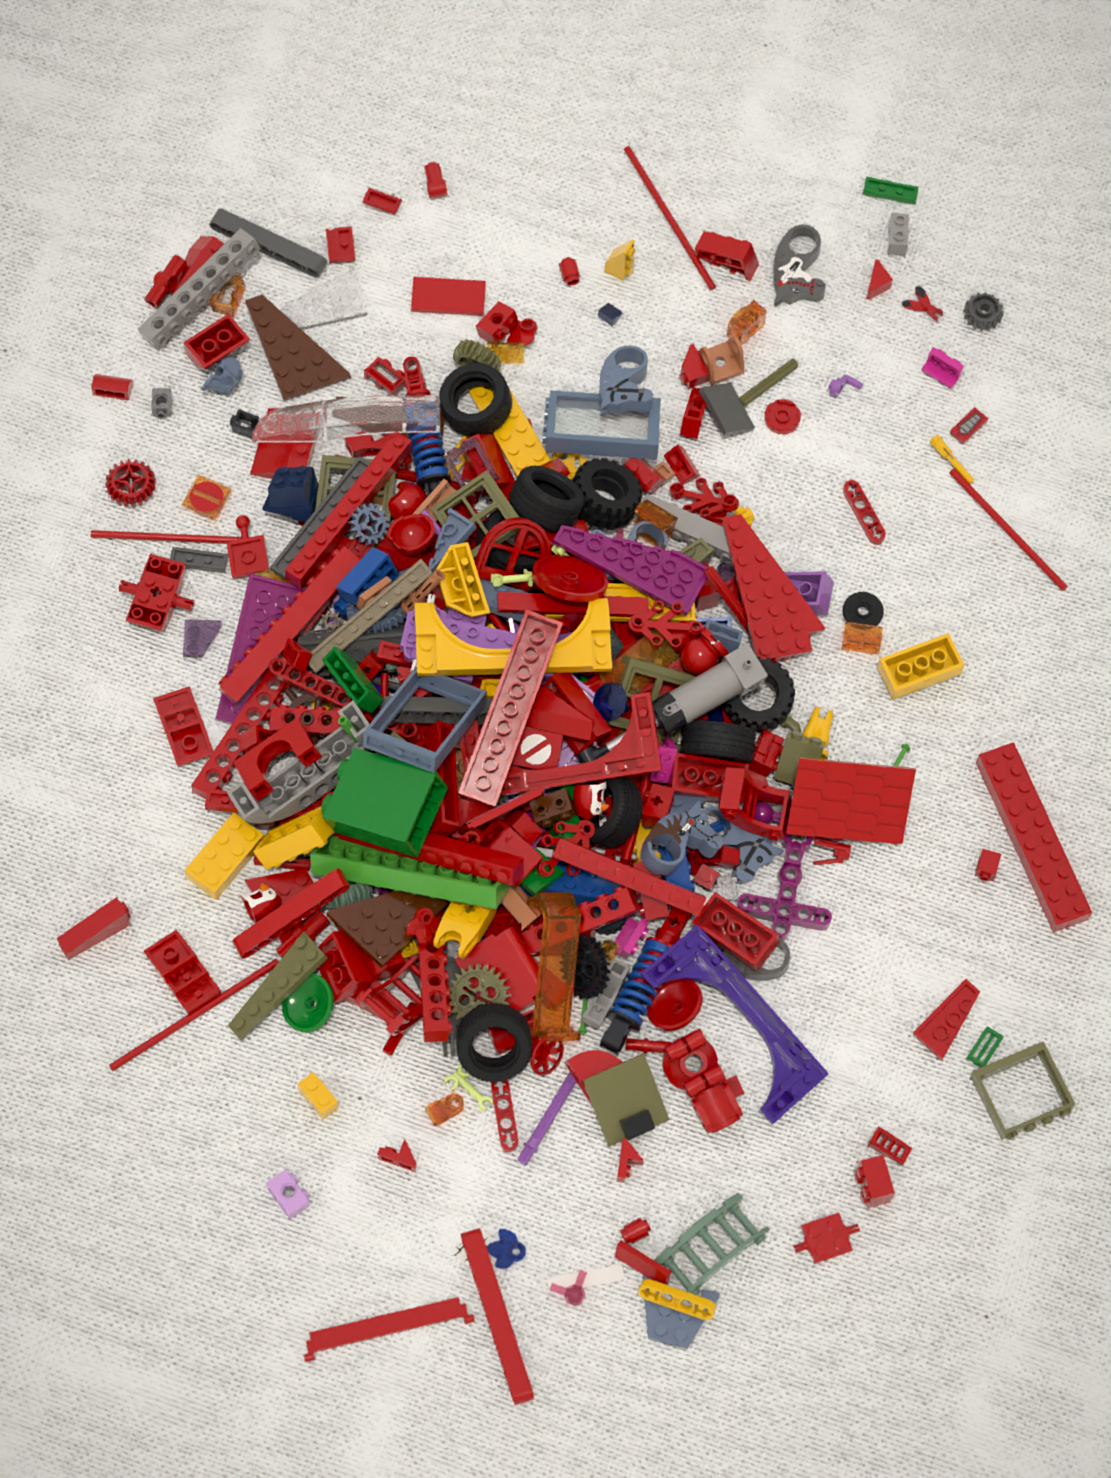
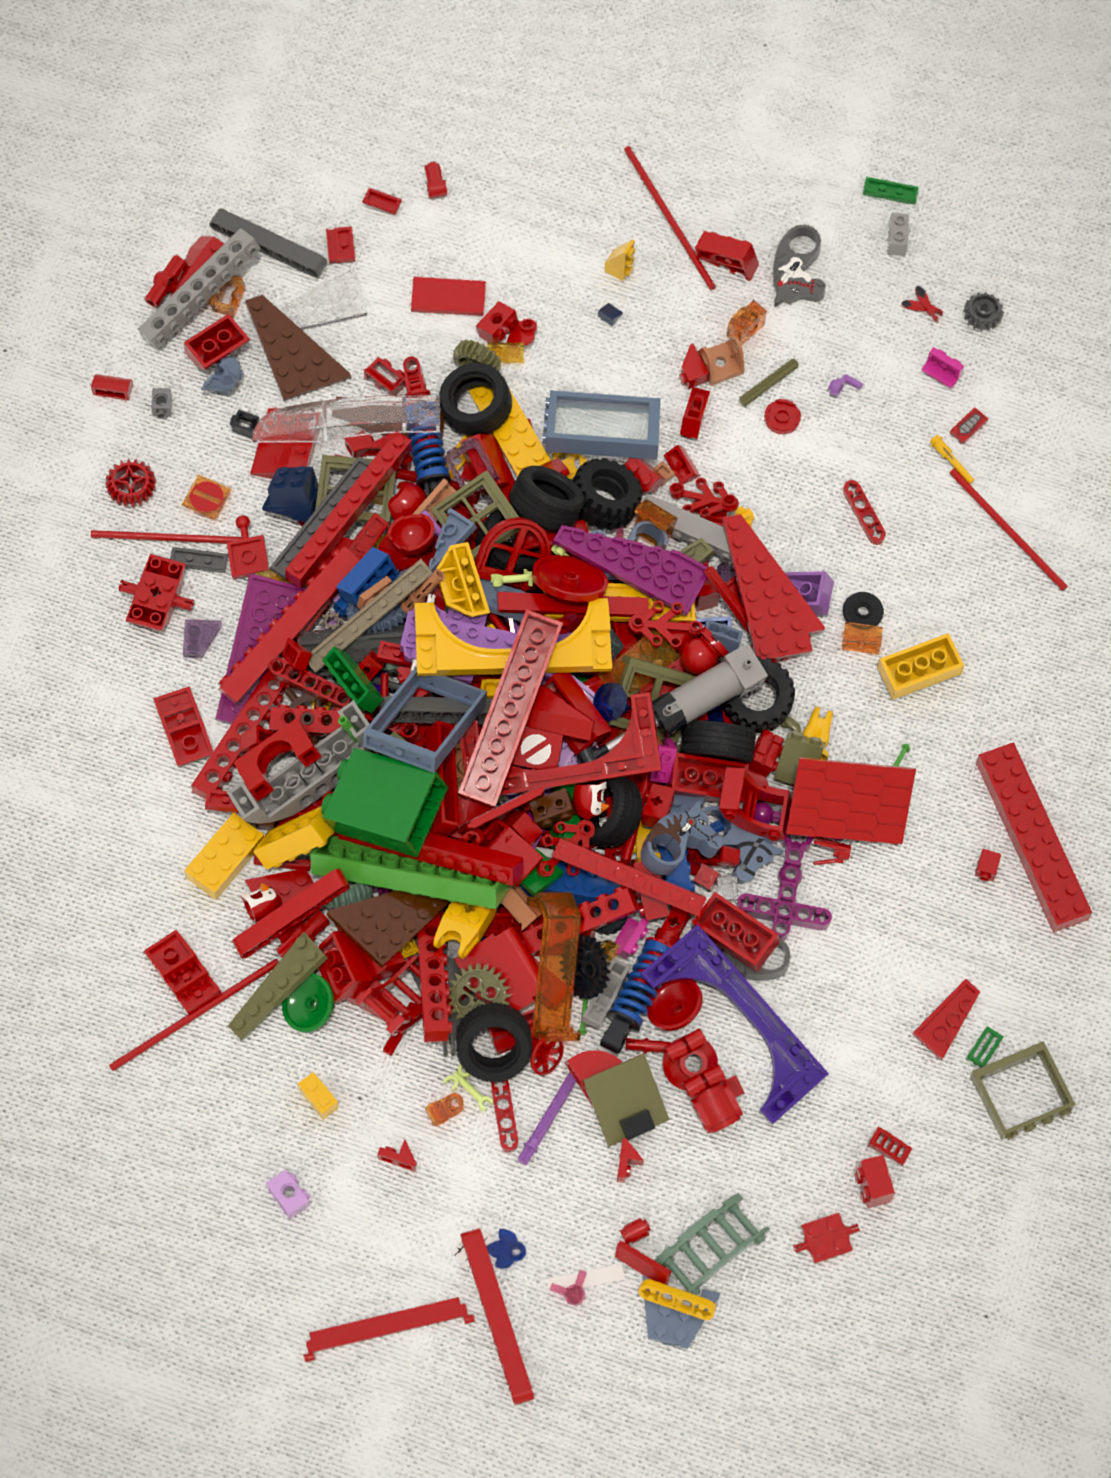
(95, 928): red slope -> none
(366, 516): sand blue gear -> none
(423, 927): red plate -> none
(569, 271): red brick -> none
(619, 385): sand blue animal -> none
(727, 409): dark grey tile -> none
(880, 281): red slope -> none

